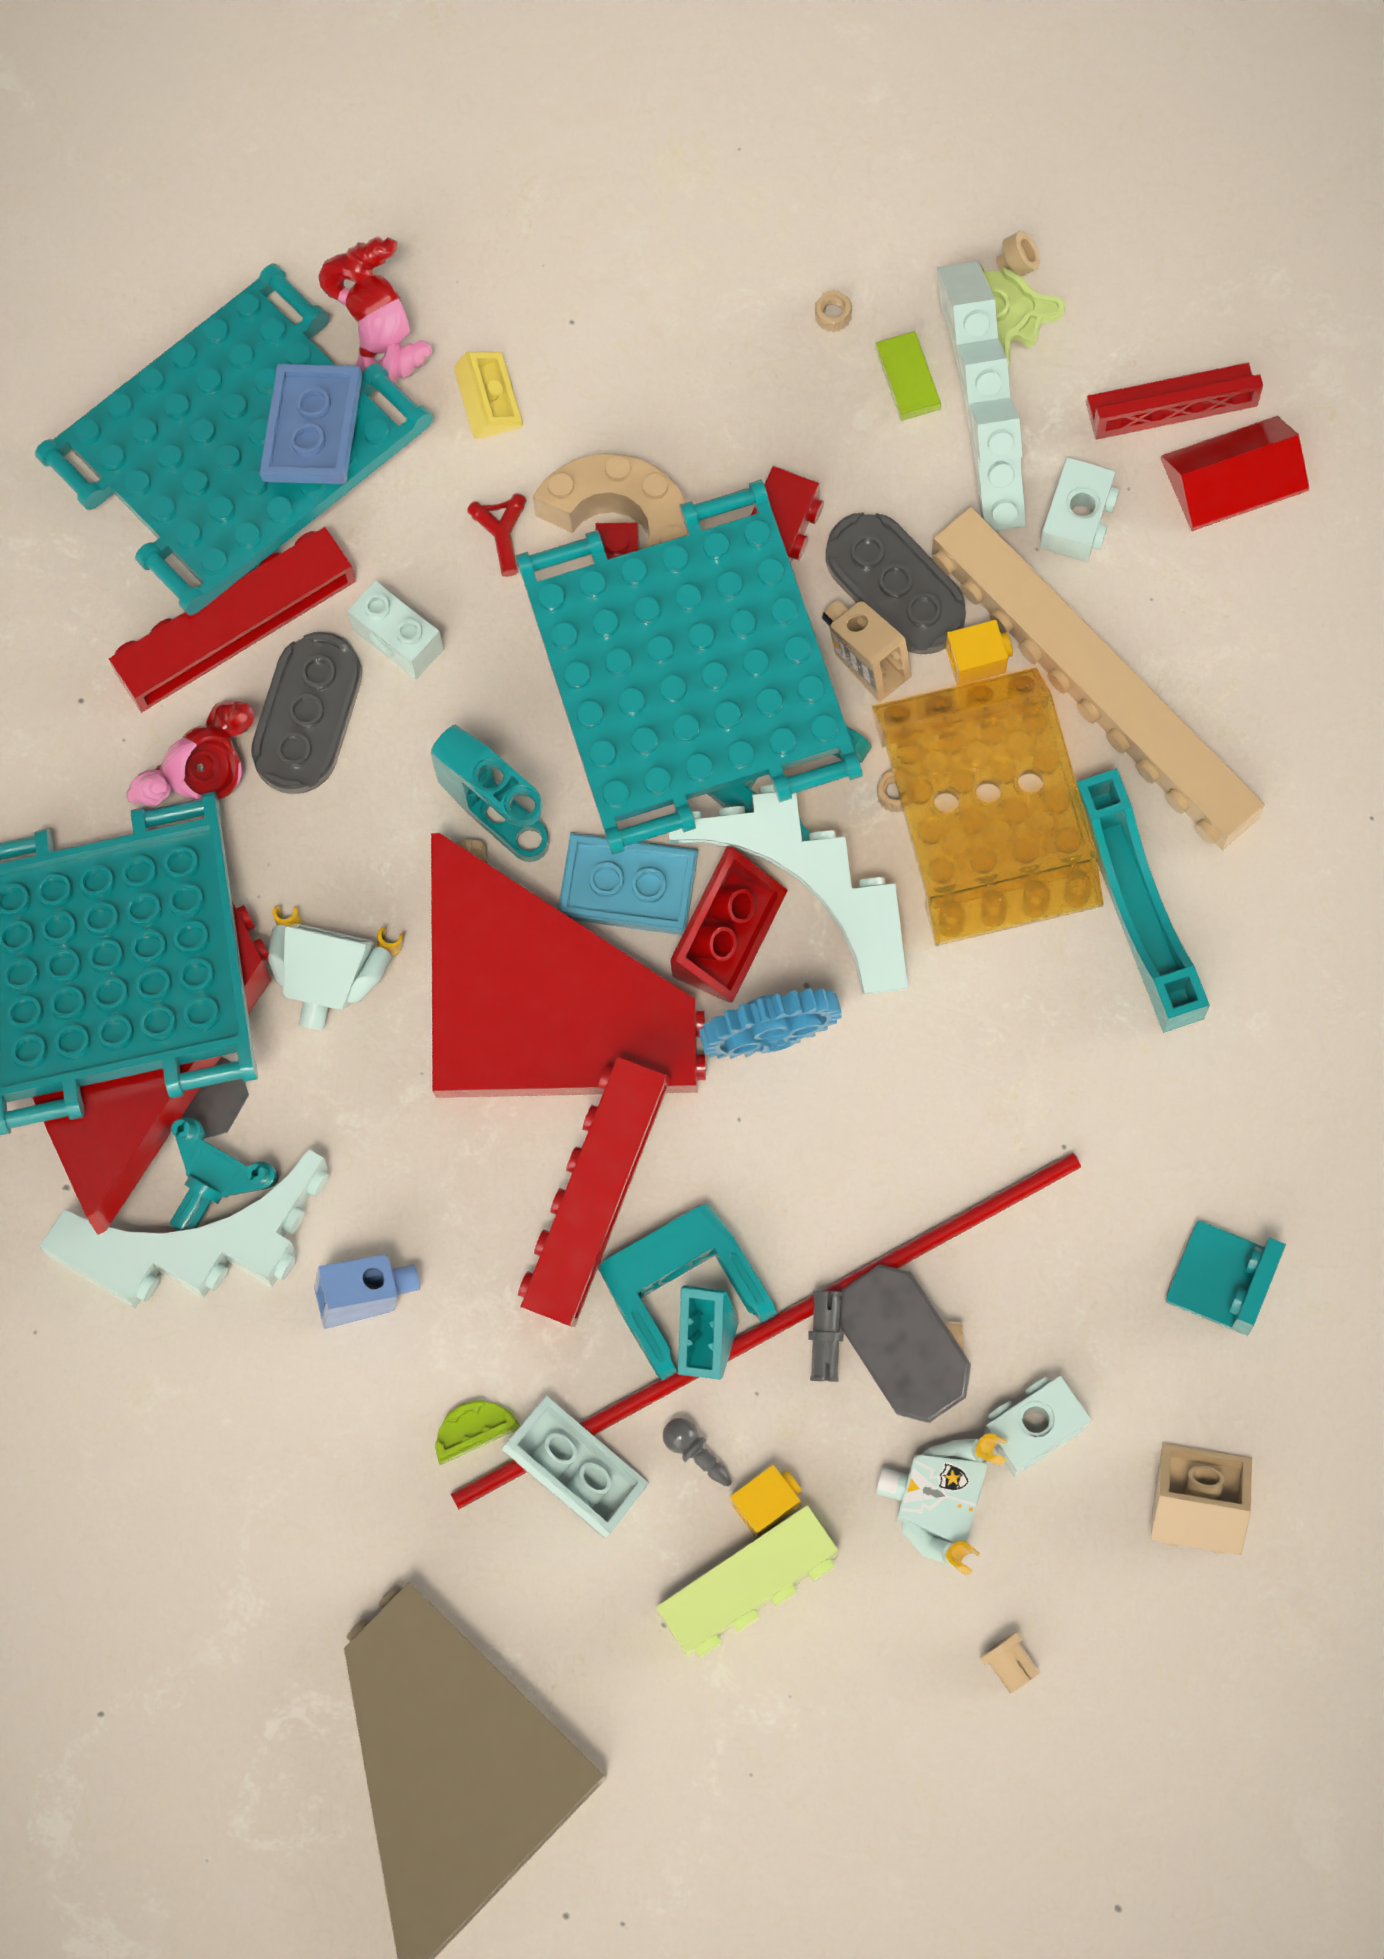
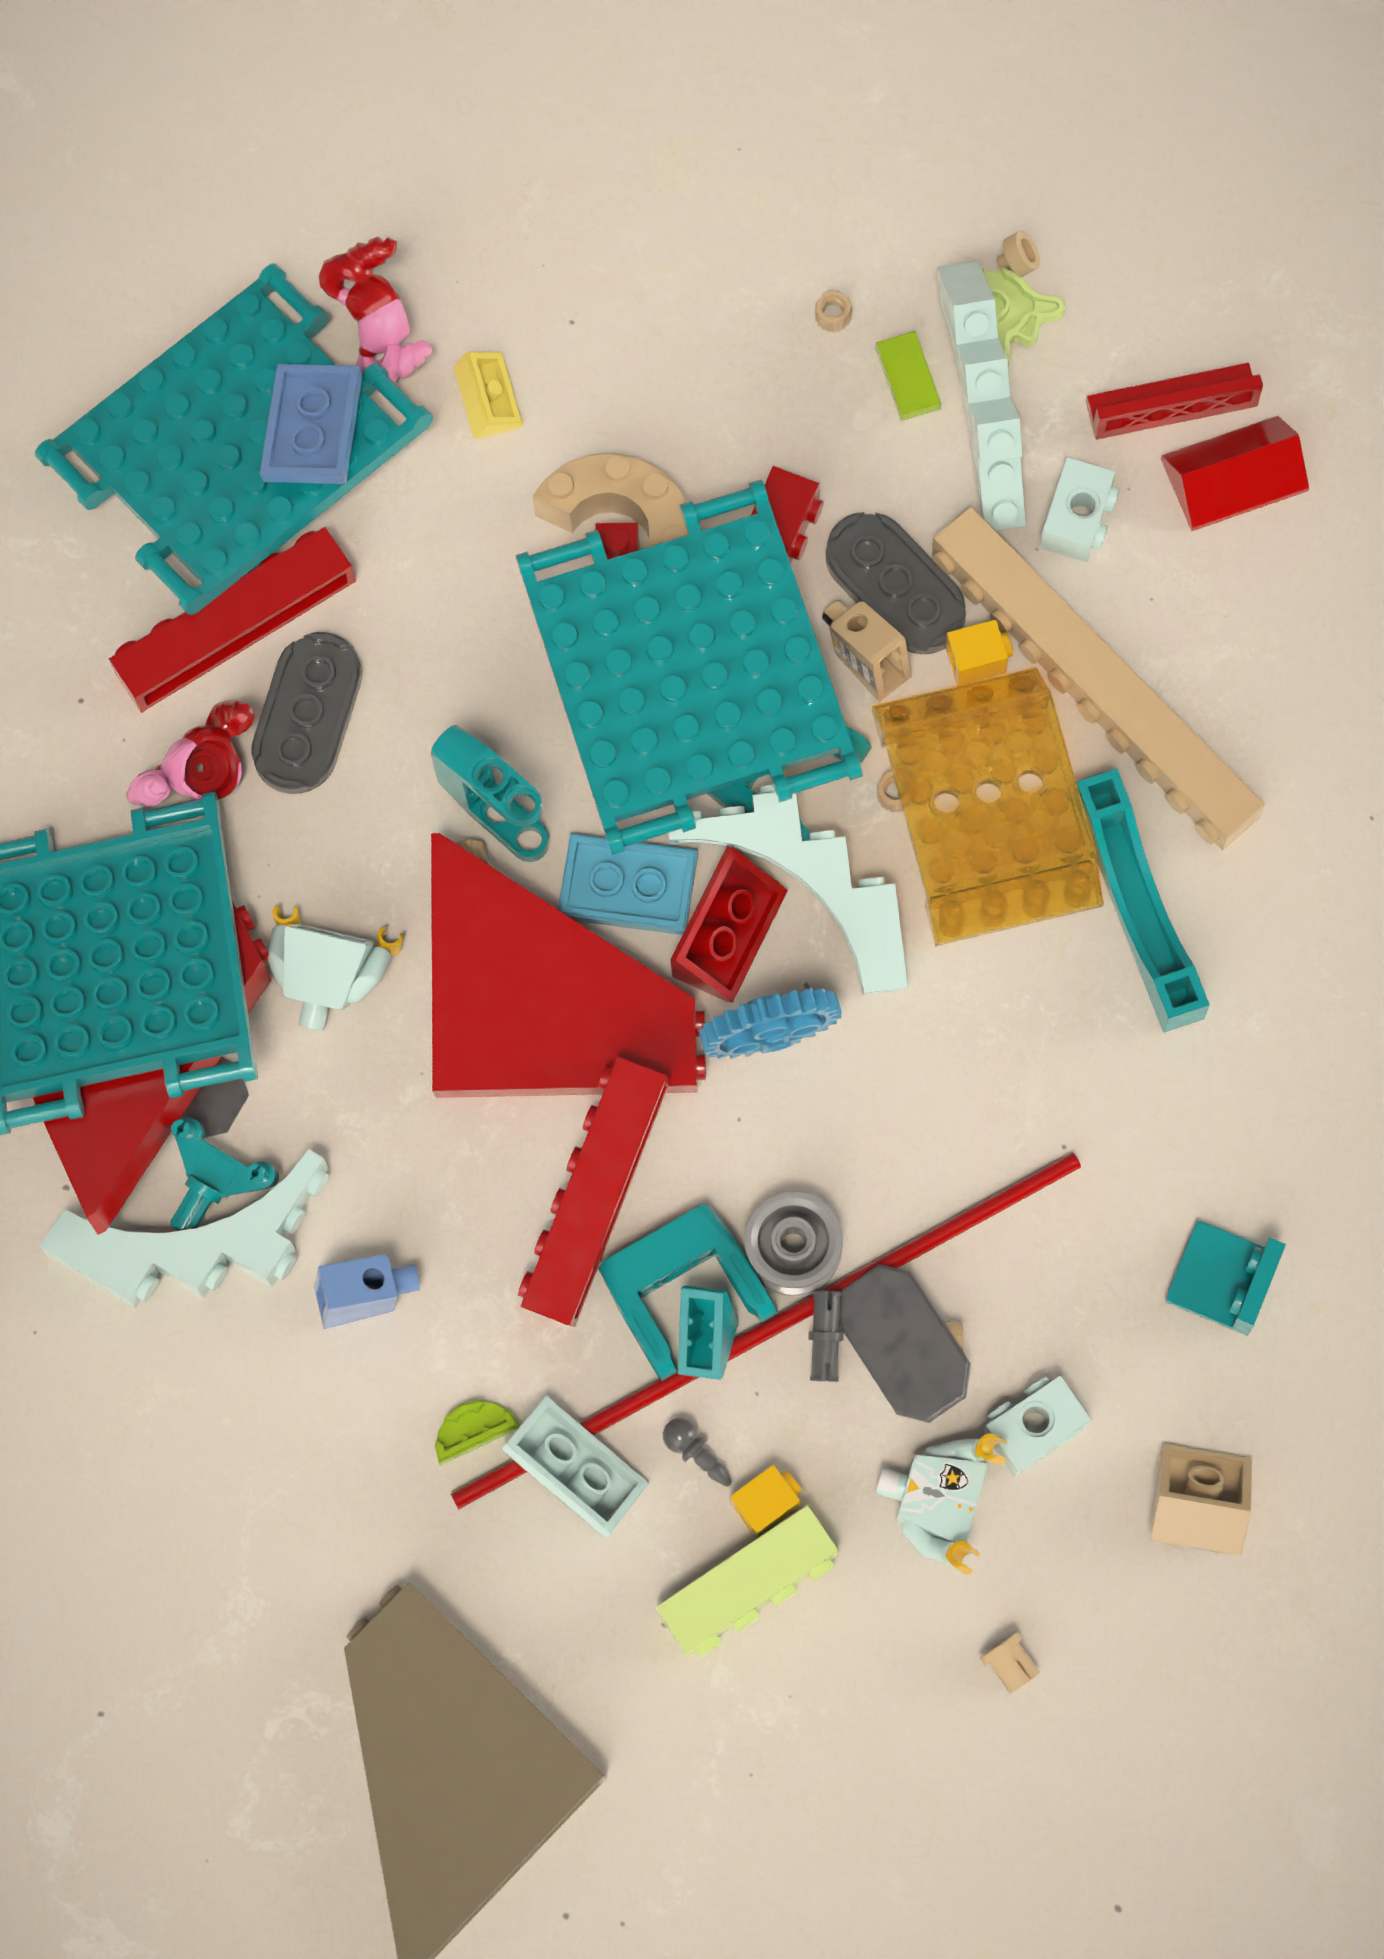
(395, 630): light aqua brick -> none
(501, 529): red piece -> none
(800, 1215): none -> light grey wheel

